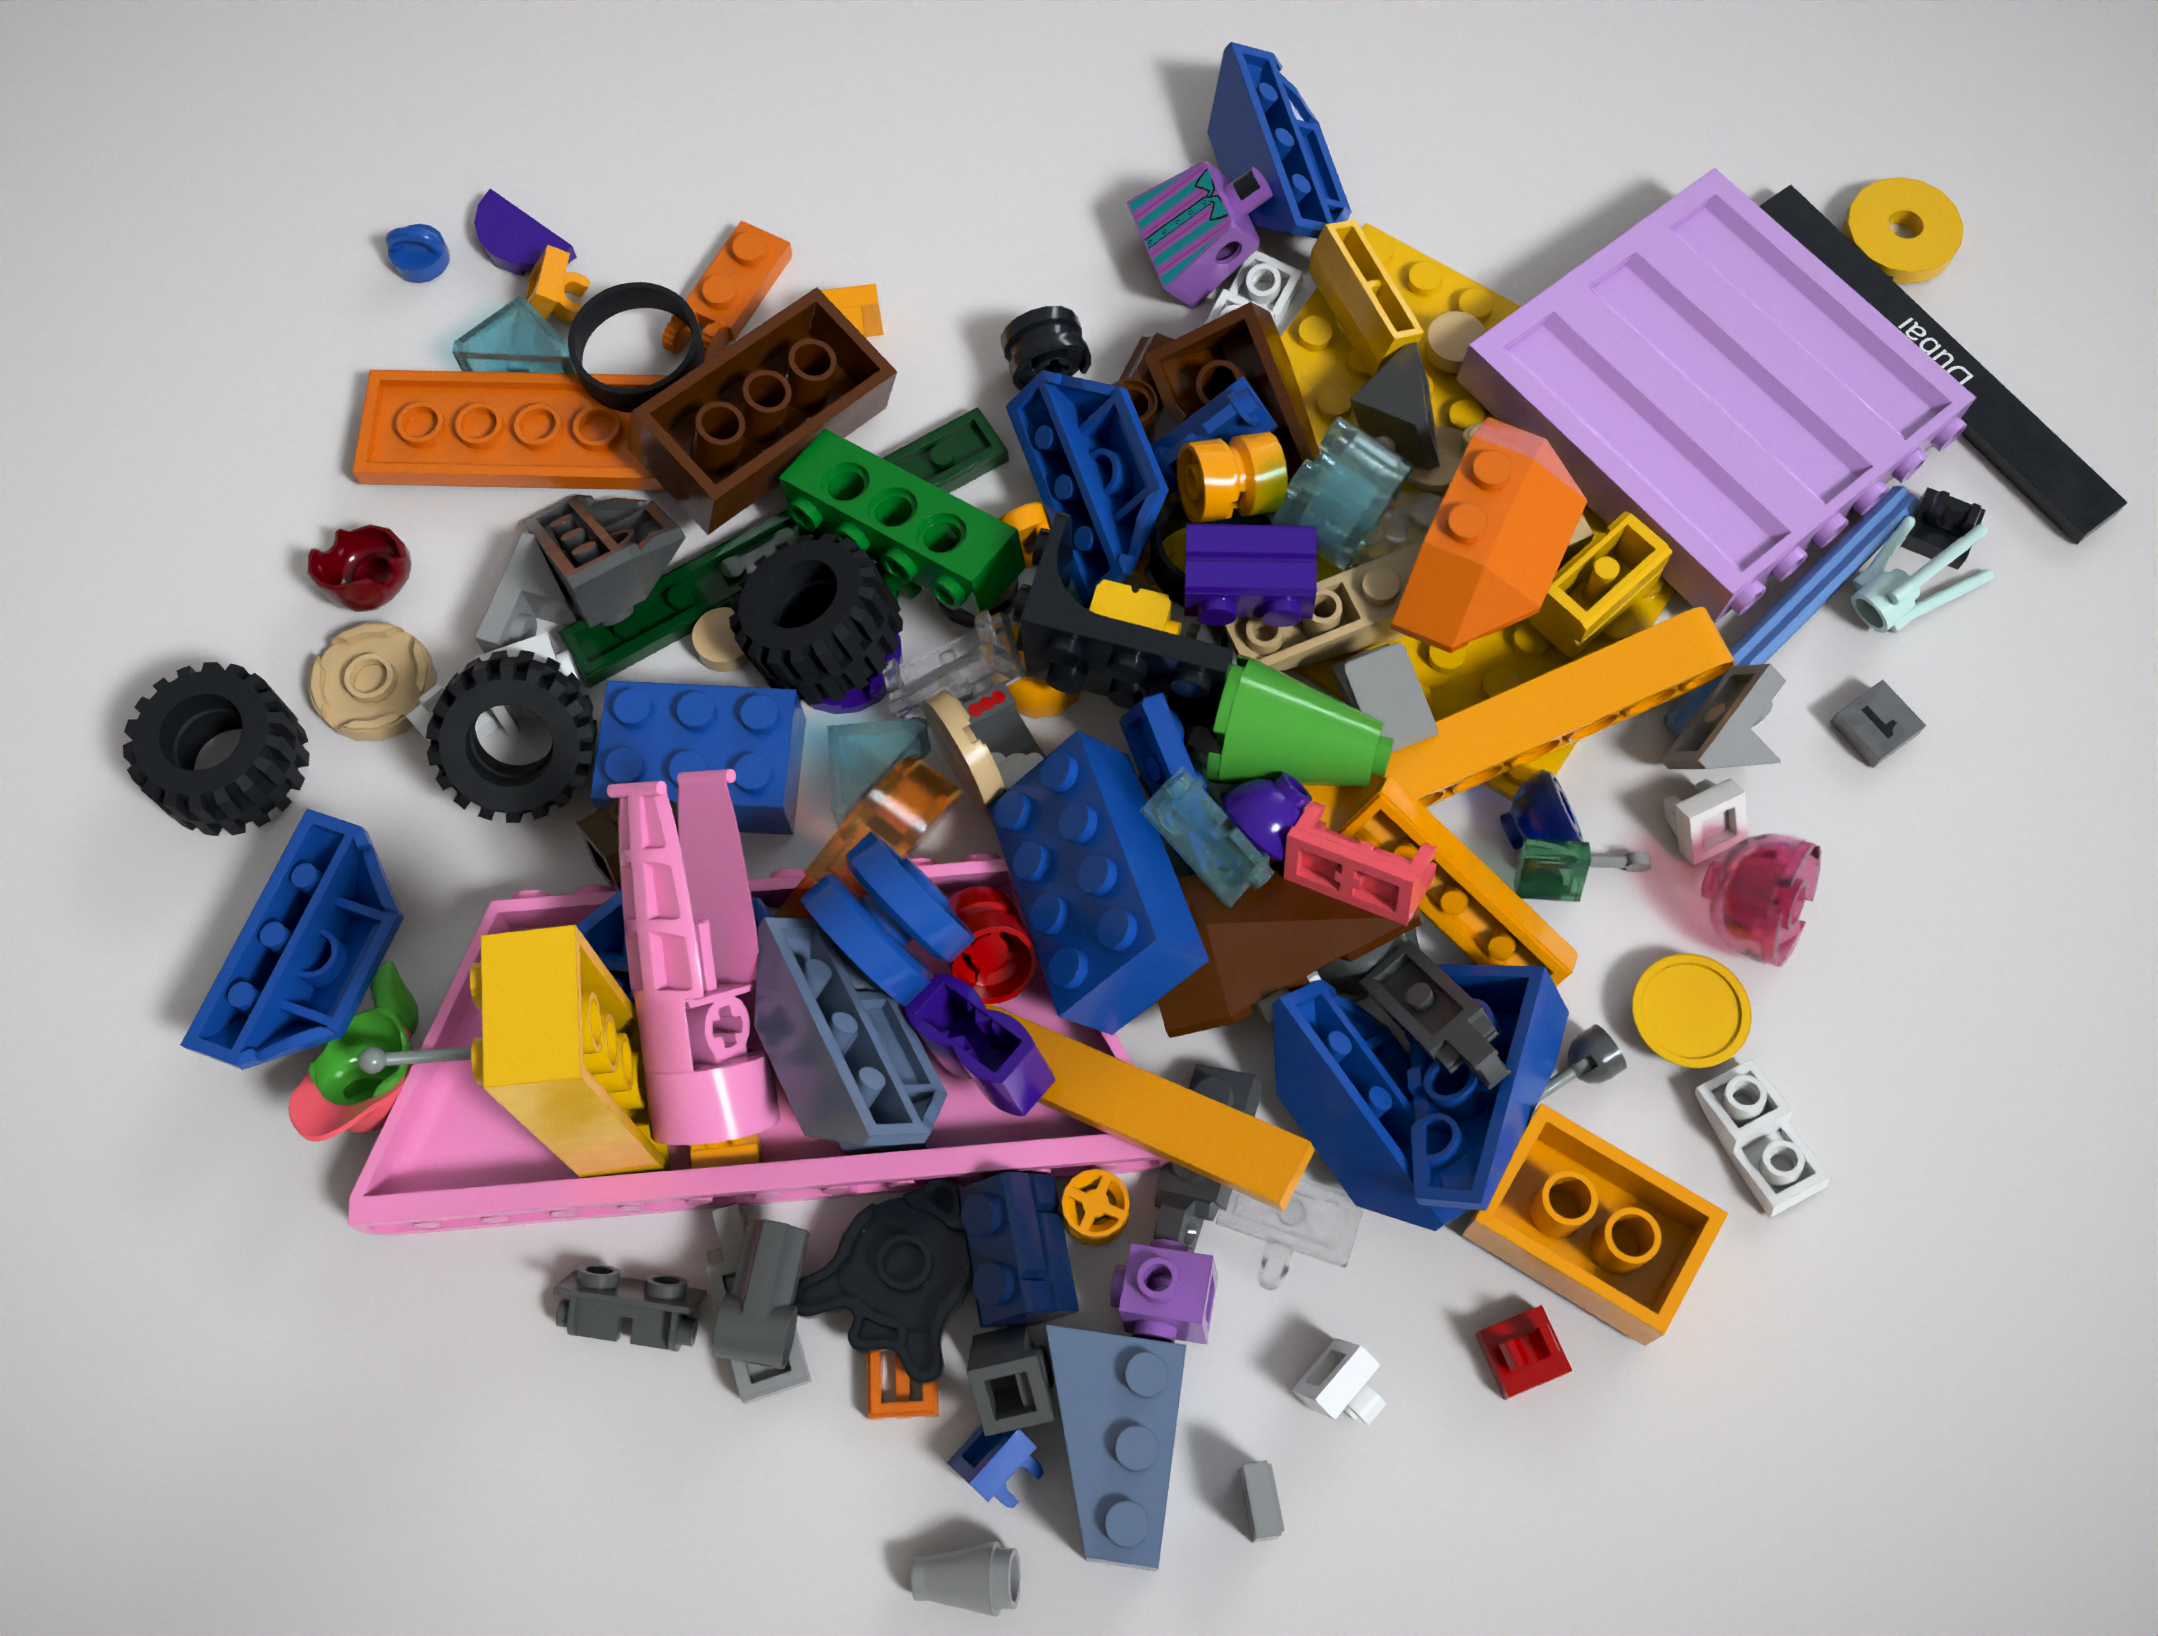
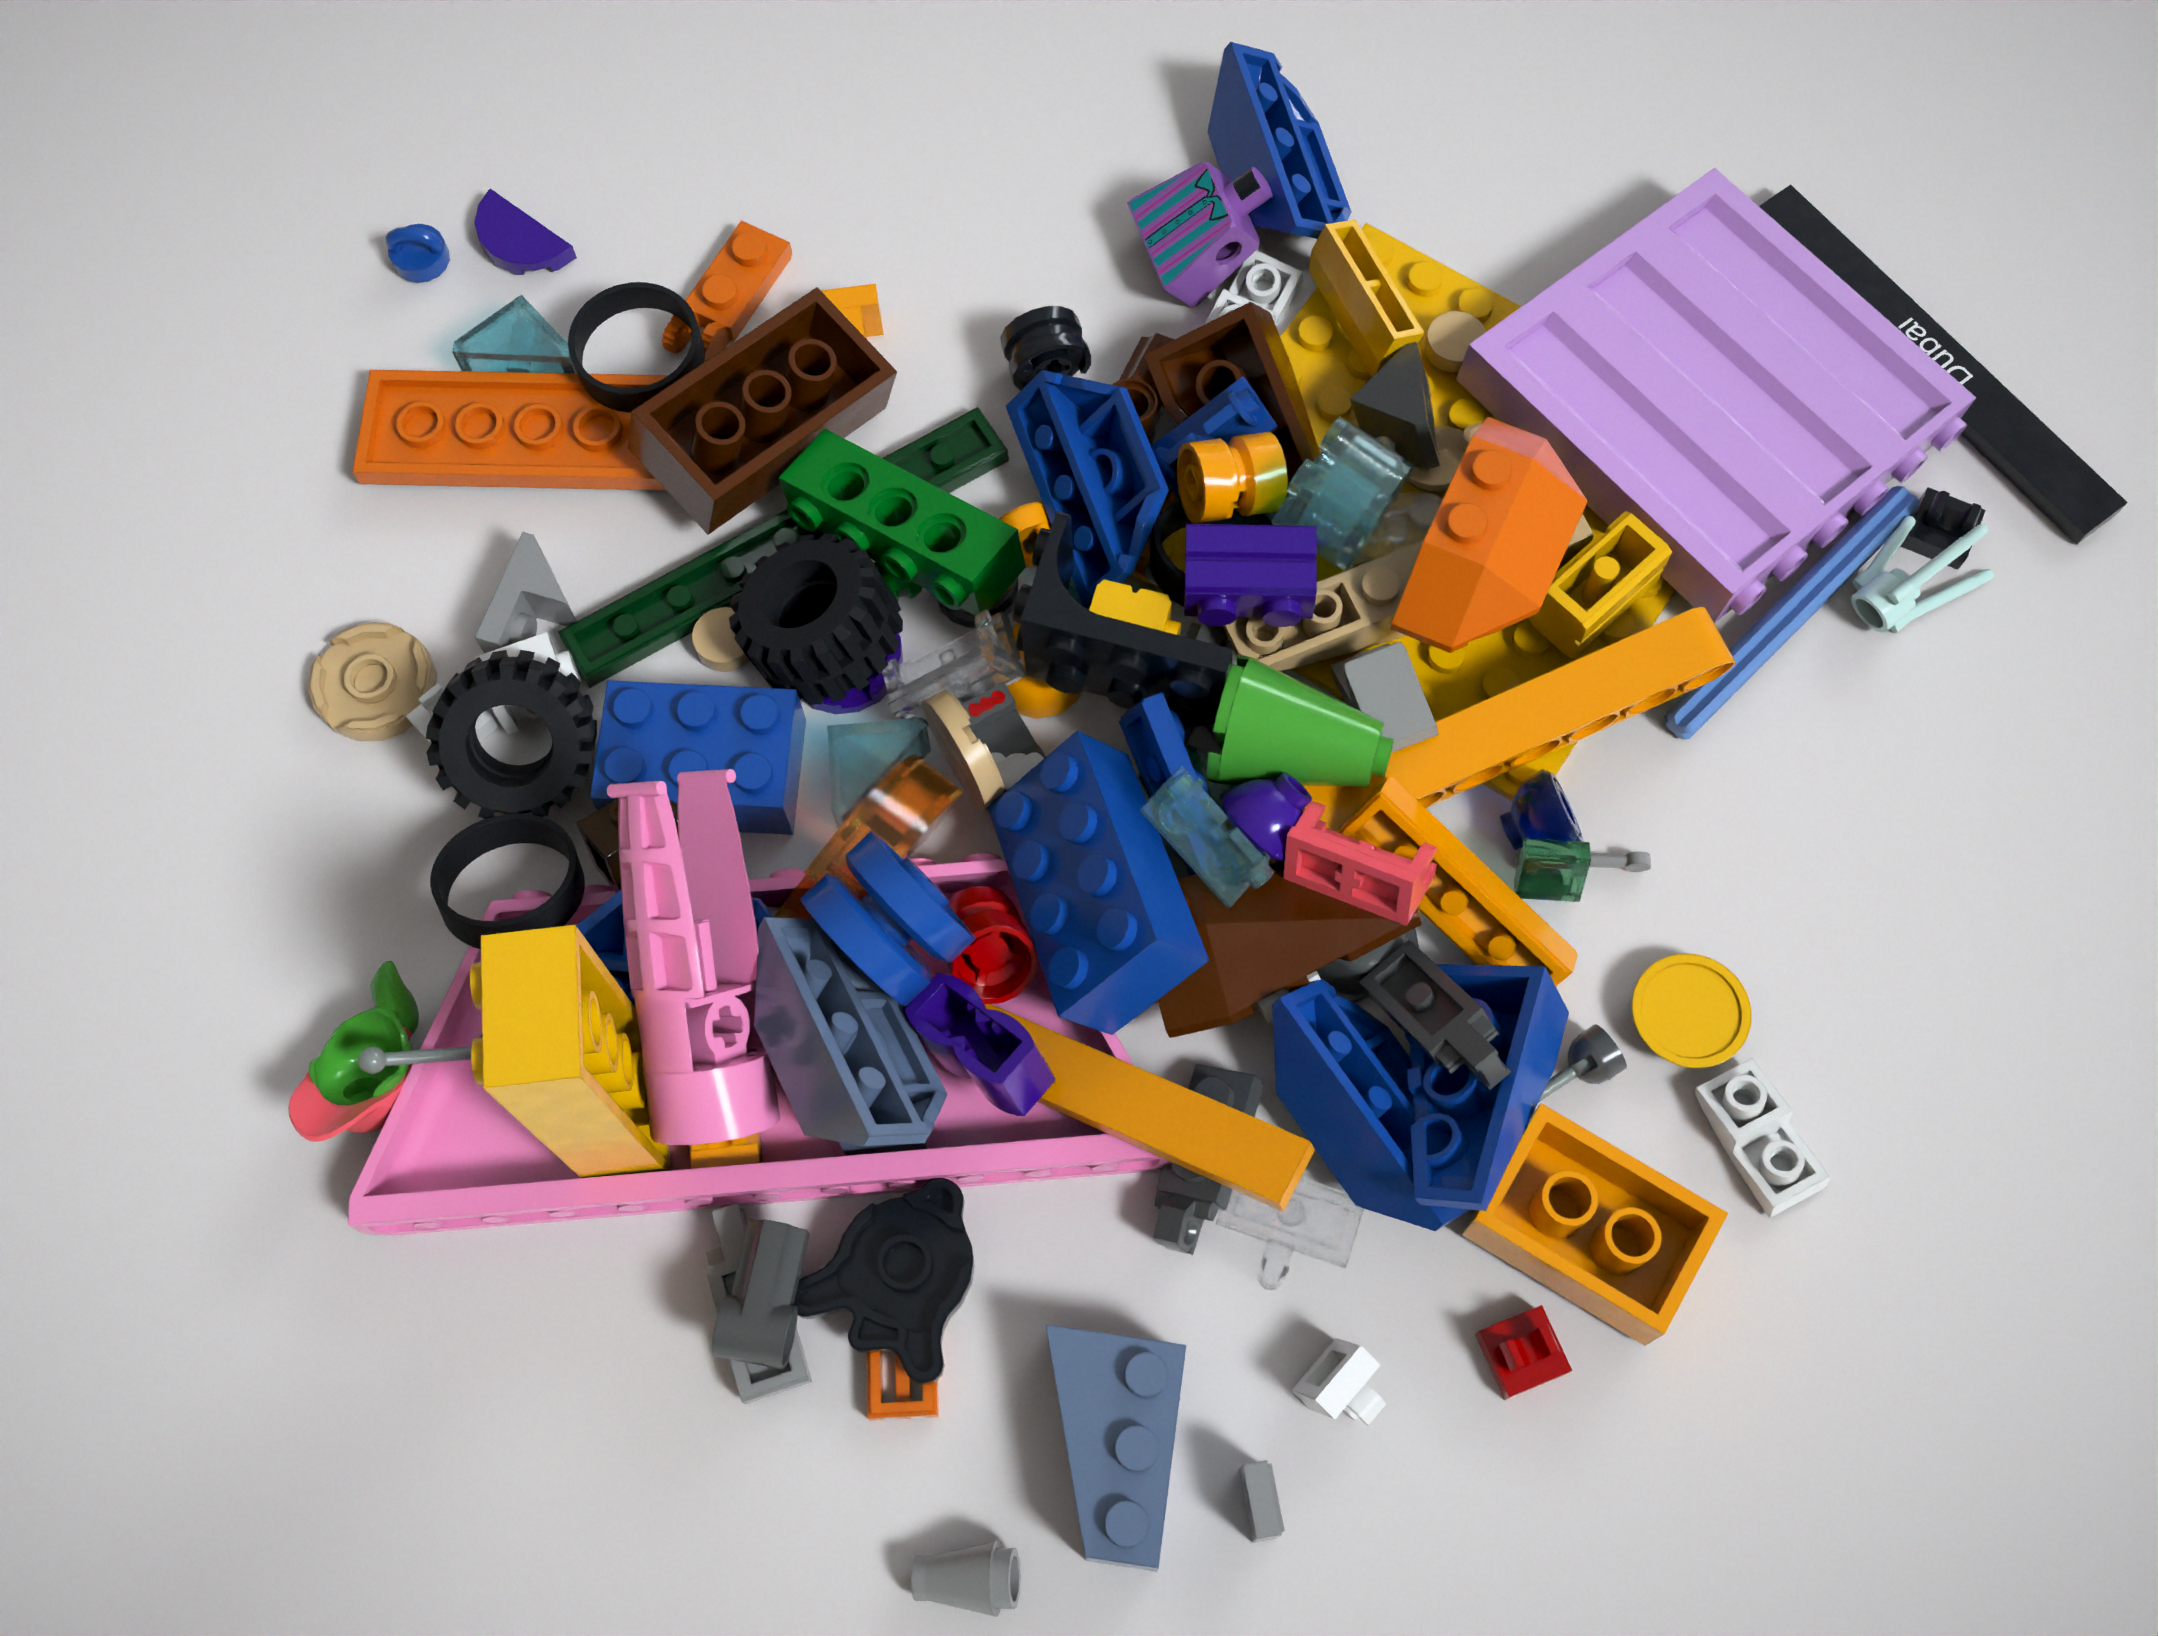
(191, 713): black tyre -> none
(302, 950): blue wedge -> none
(361, 568): dark red hair -> none
(496, 833): none -> black tyre
(549, 283): light orange tile -> none
(603, 1298): dark grey hinge -> none
(606, 552): dark grey wedge -> none
(992, 1460): blue tile -> none
(1010, 1380): dark grey brick -> none
(1017, 1250): dark blue brick -> none
(1100, 1195): light orange wheel -> none
(1165, 1292): medium lavender brick -> none
(1709, 820): tile -> none
(1722, 726): light grey slope -> none
(1762, 894): clear pink cylinder -> none
(1877, 723): flat silver tile -> none
(1921, 209): yellow tile -> none

